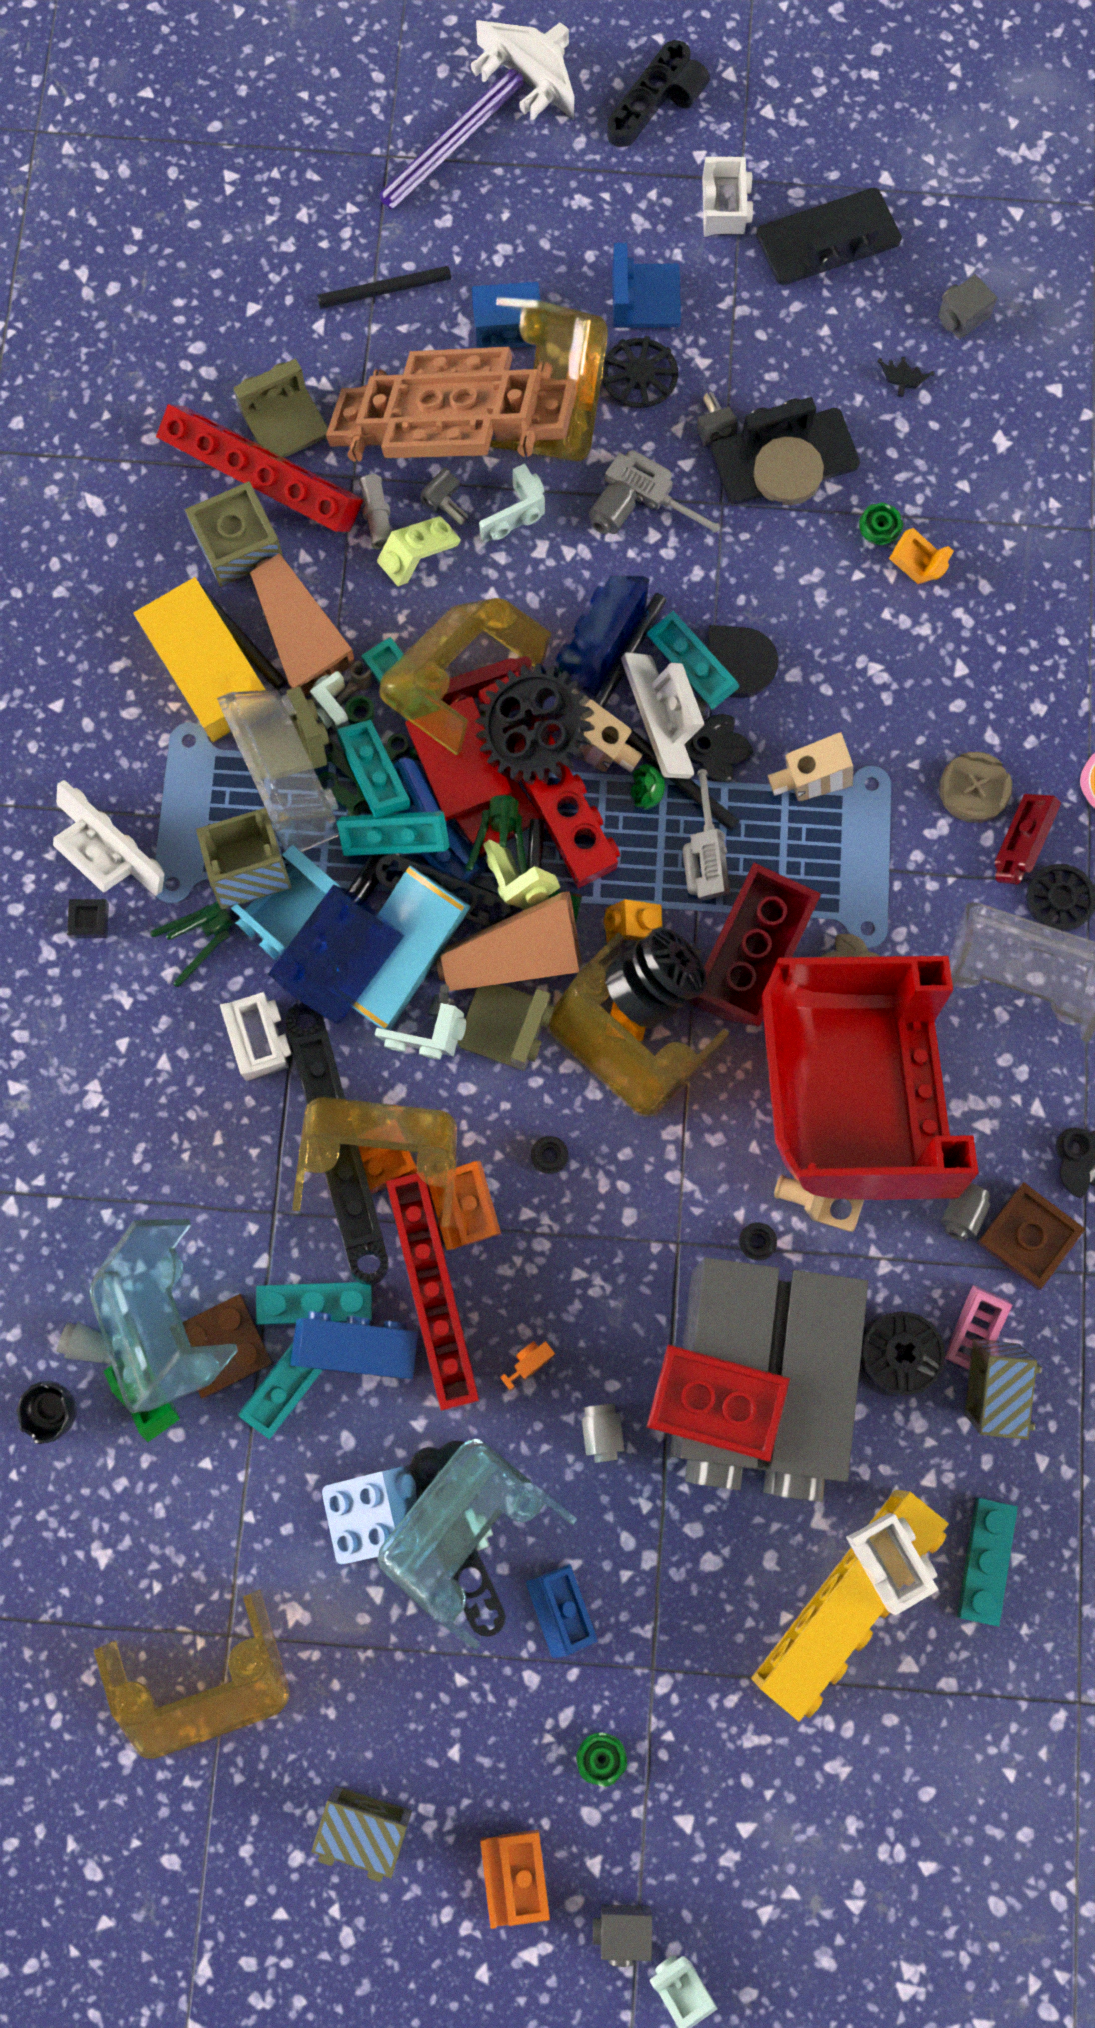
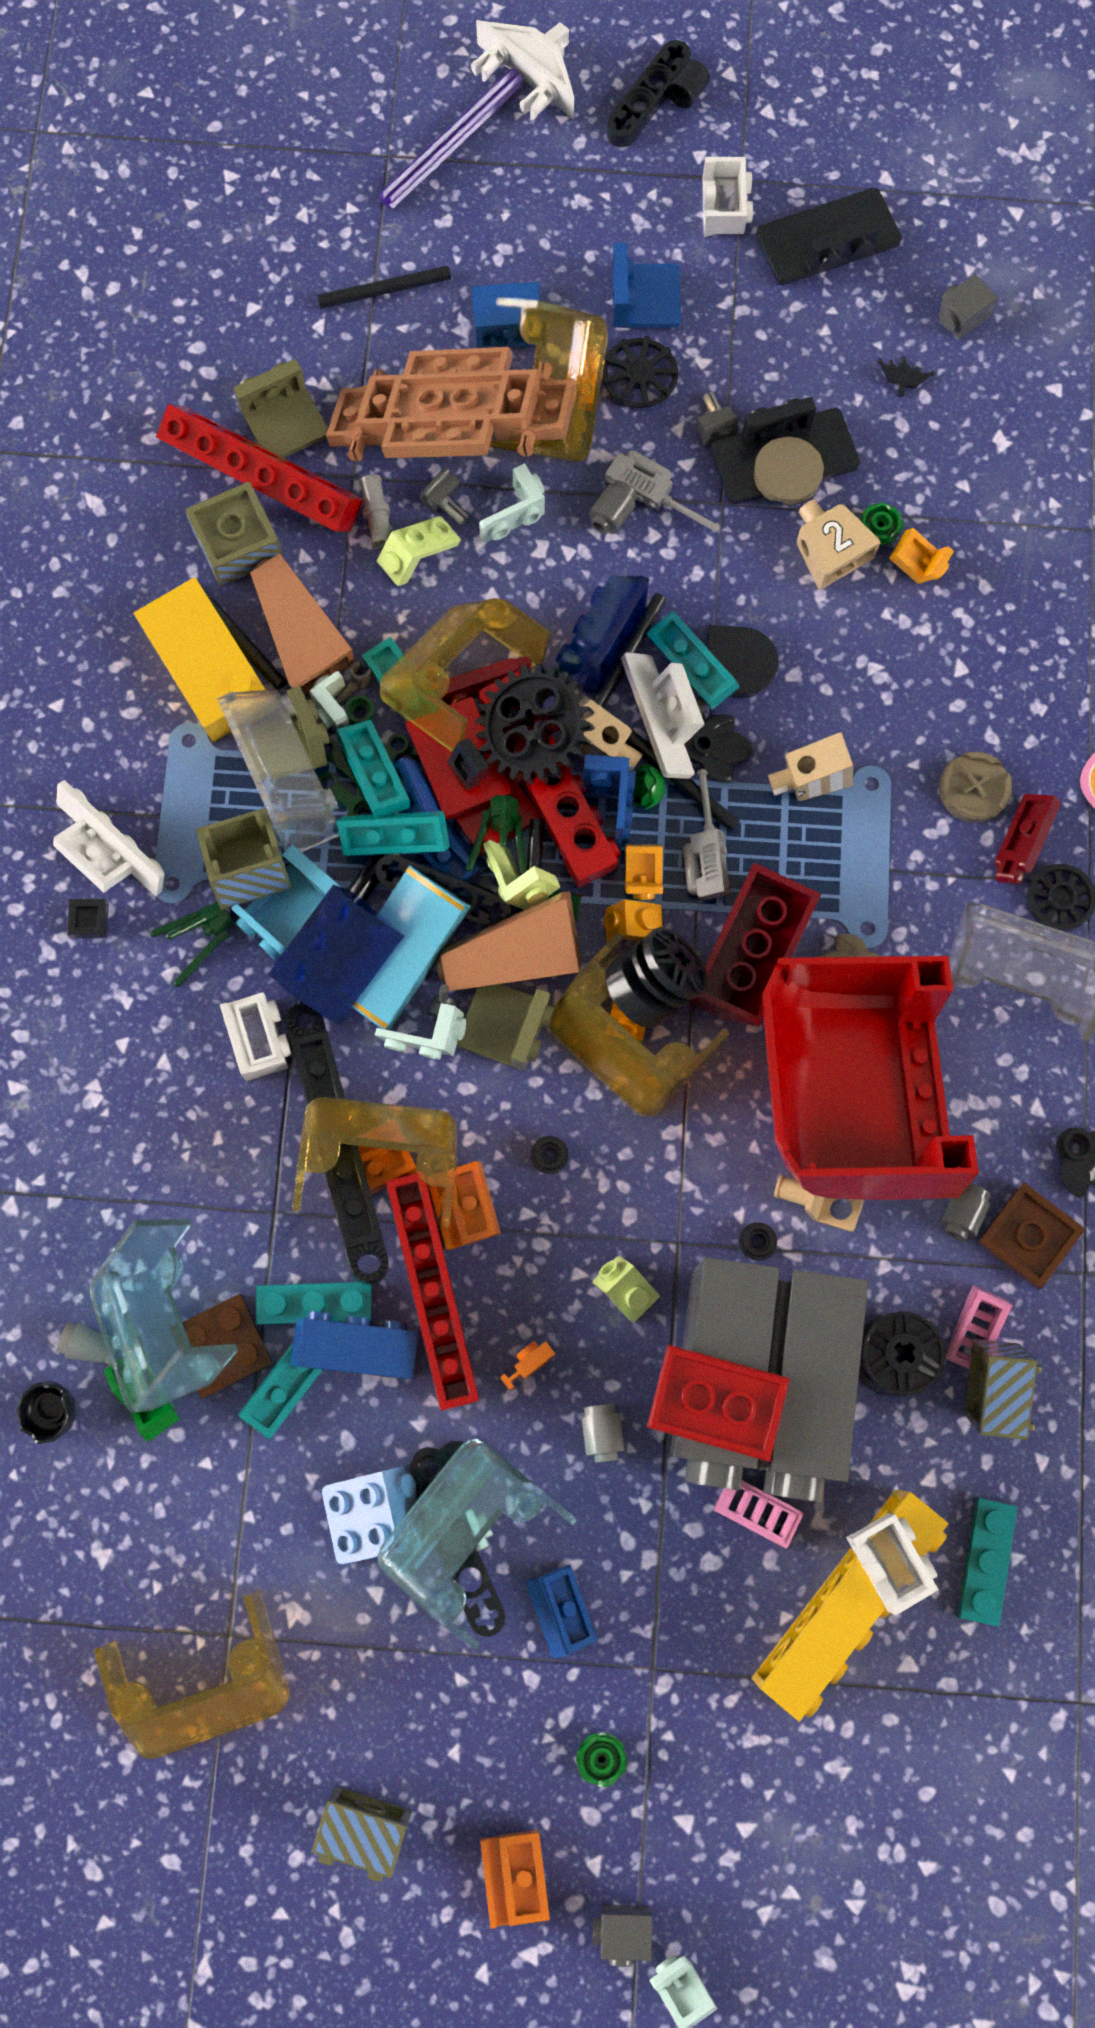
(468, 763): none -> black plate
(608, 777): none -> blue bracket
(626, 1288): none -> yellowish green bracket
(643, 870): none -> light orange bracket
(788, 1528): none -> bright pink slope
(834, 542): none -> tan torso

